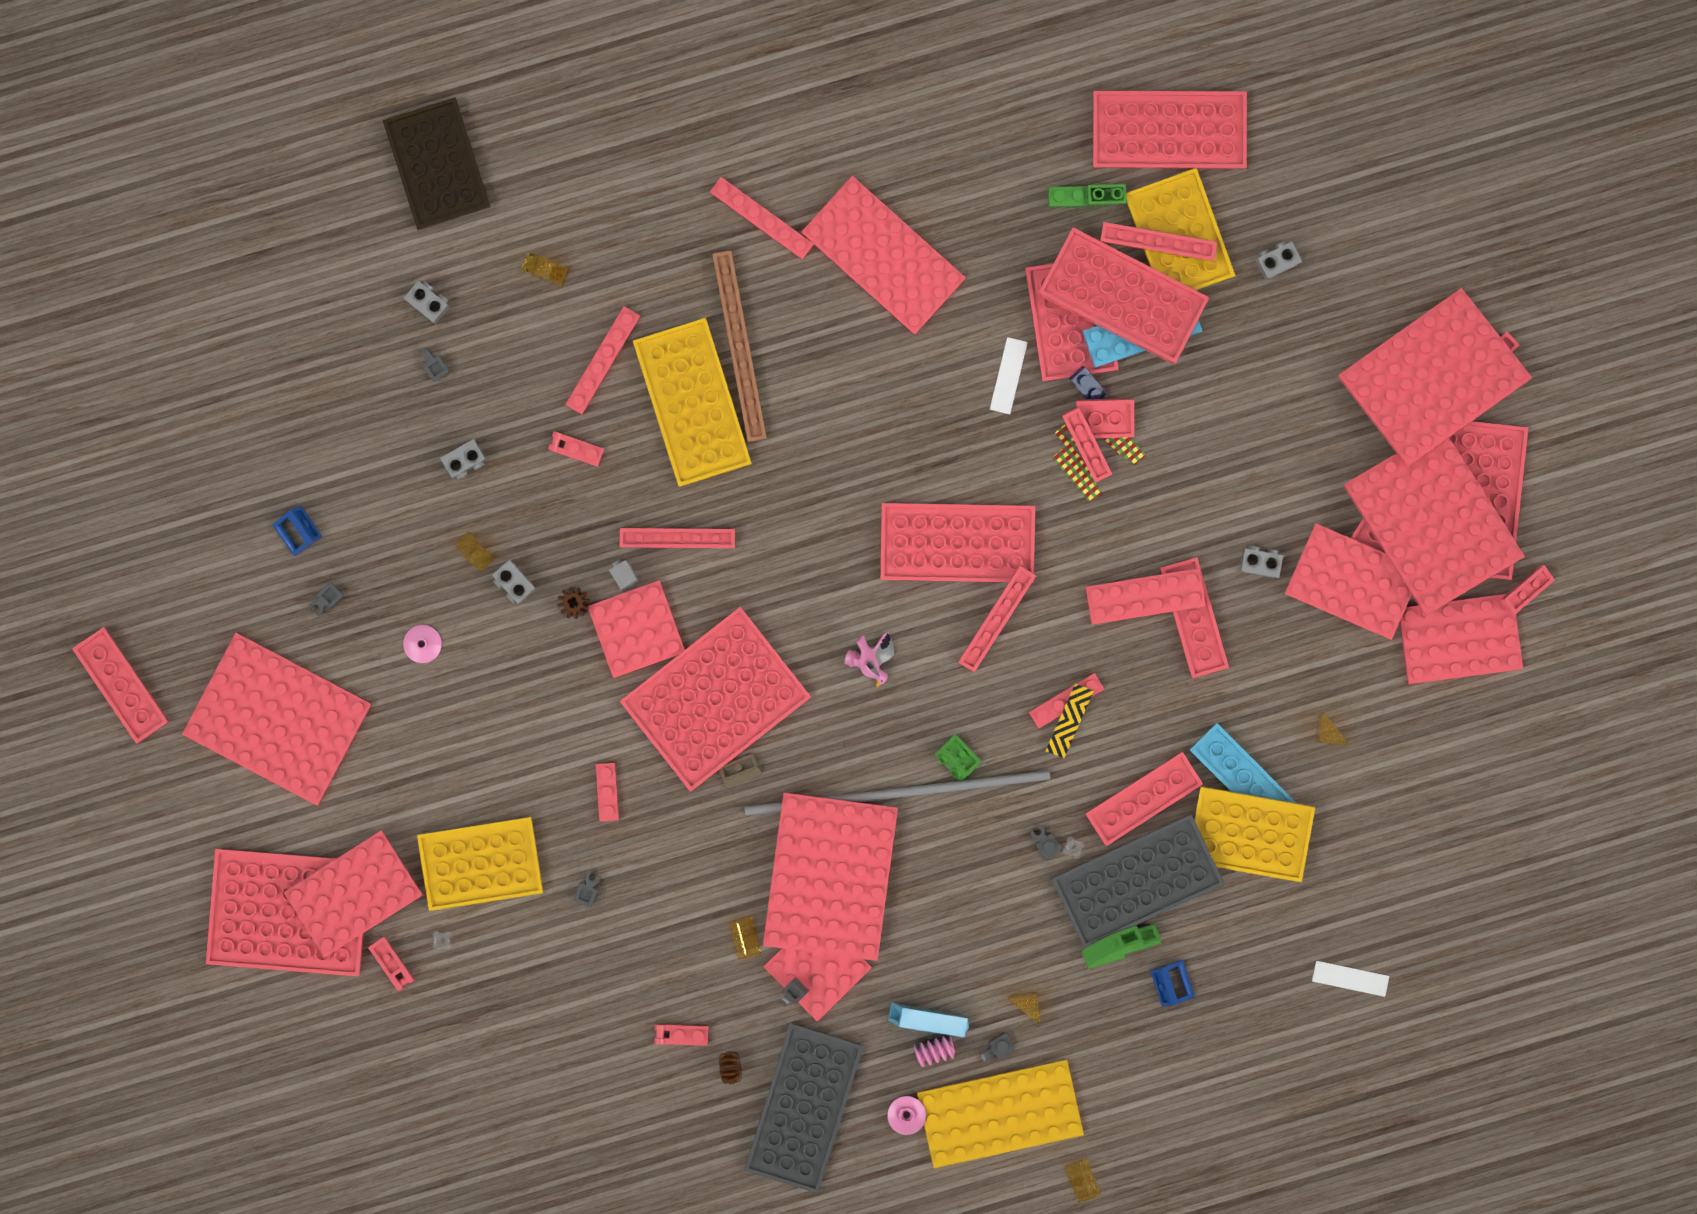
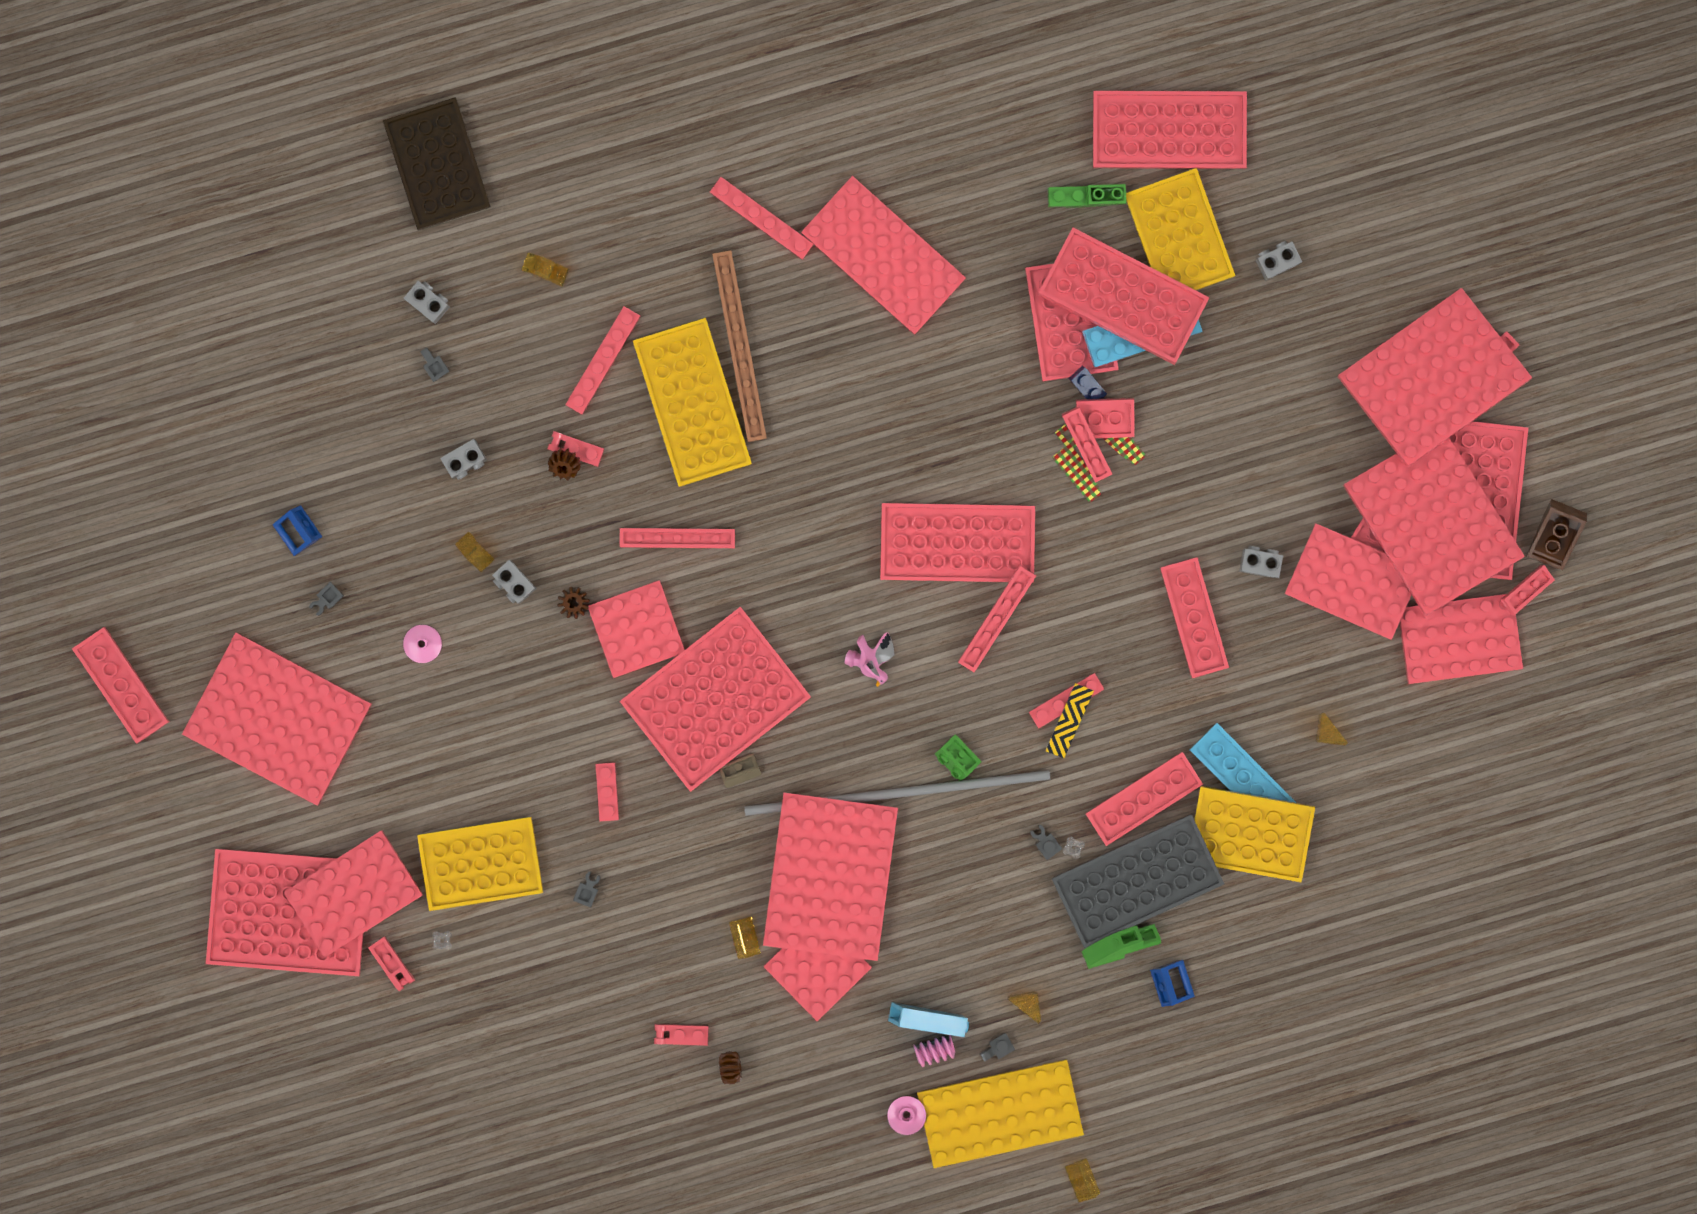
(564, 464): none -> reddish brown gear
(623, 574): light grey brick -> none
(794, 991): dark grey plate -> none
(804, 1108): dark grey plate -> none
(1008, 375): white sticker -> none
(1145, 596): coral plate -> none
(1158, 241): coral plate -> none
(1350, 978): white sticker -> none
(1557, 534): none -> reddish brown slope

